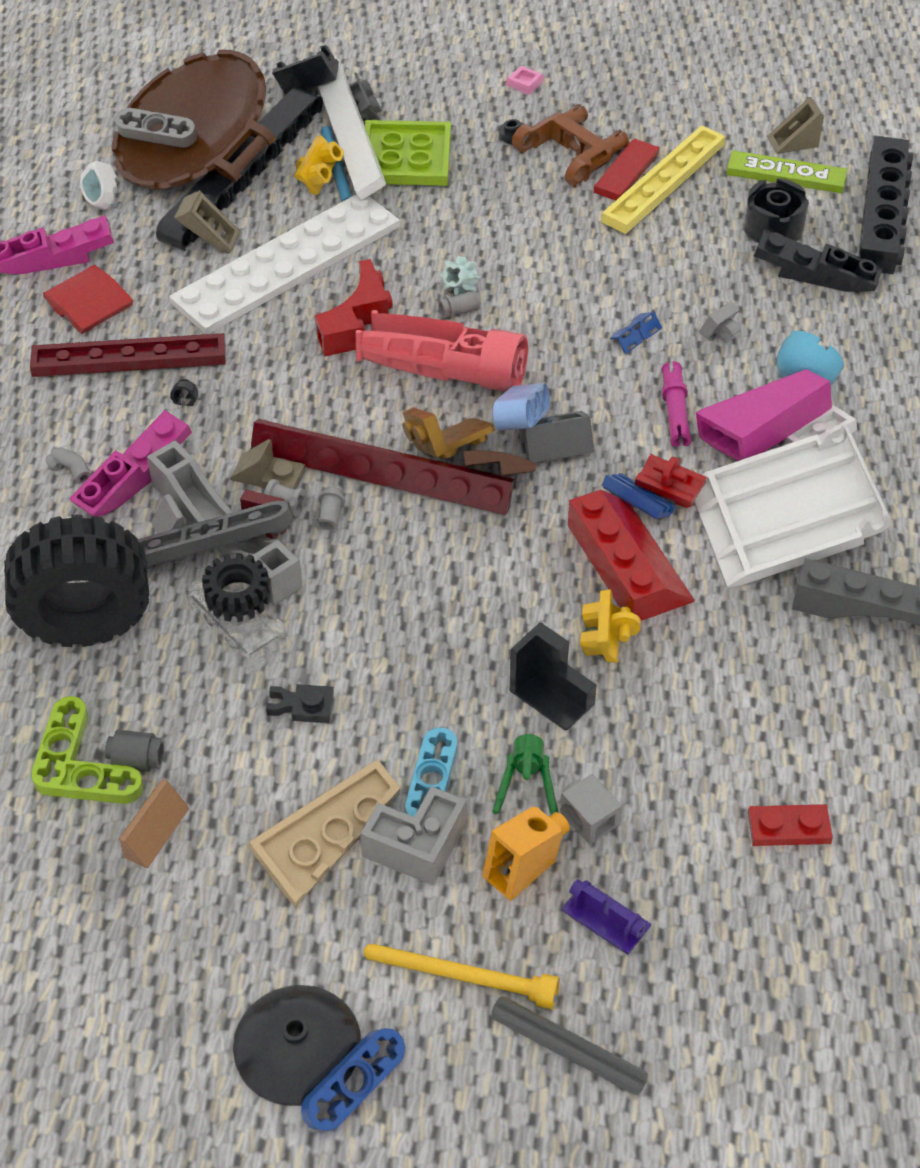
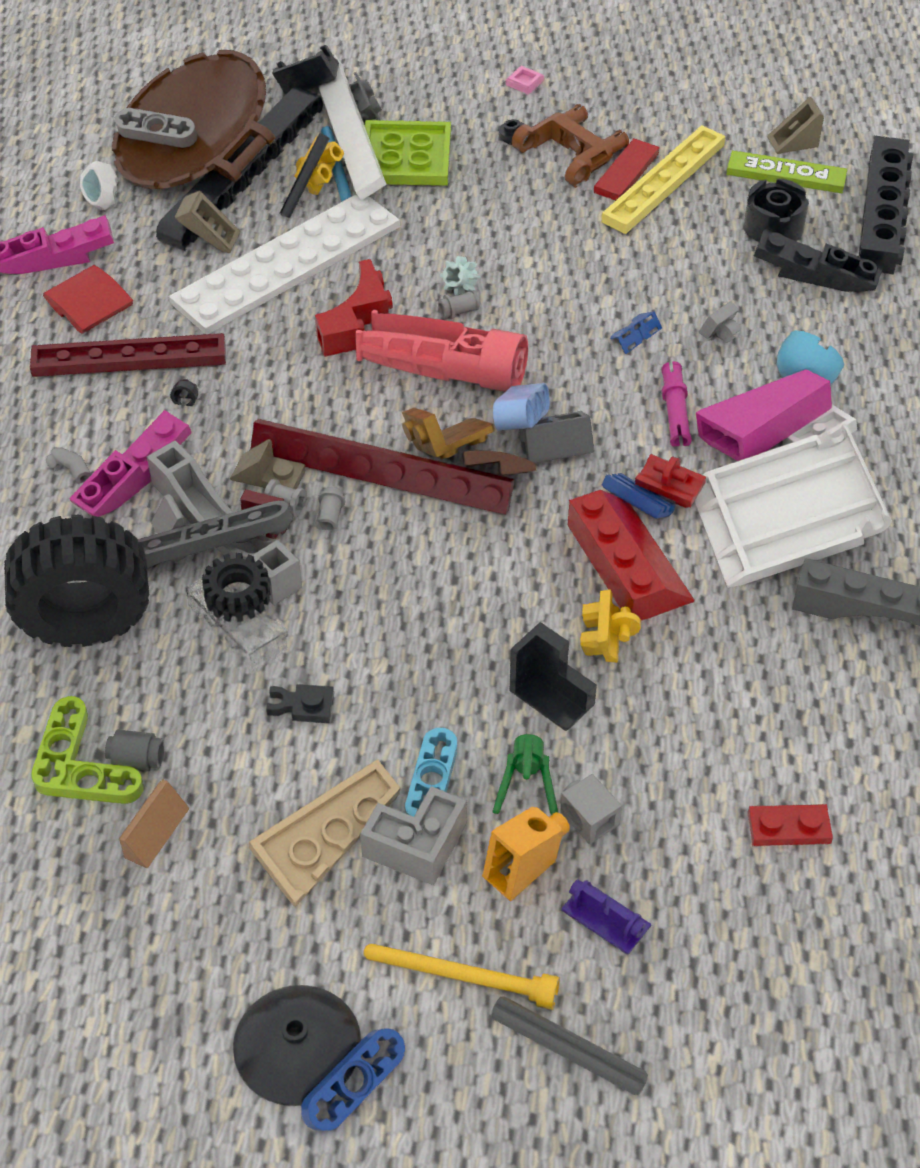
(304, 175): none -> black bar

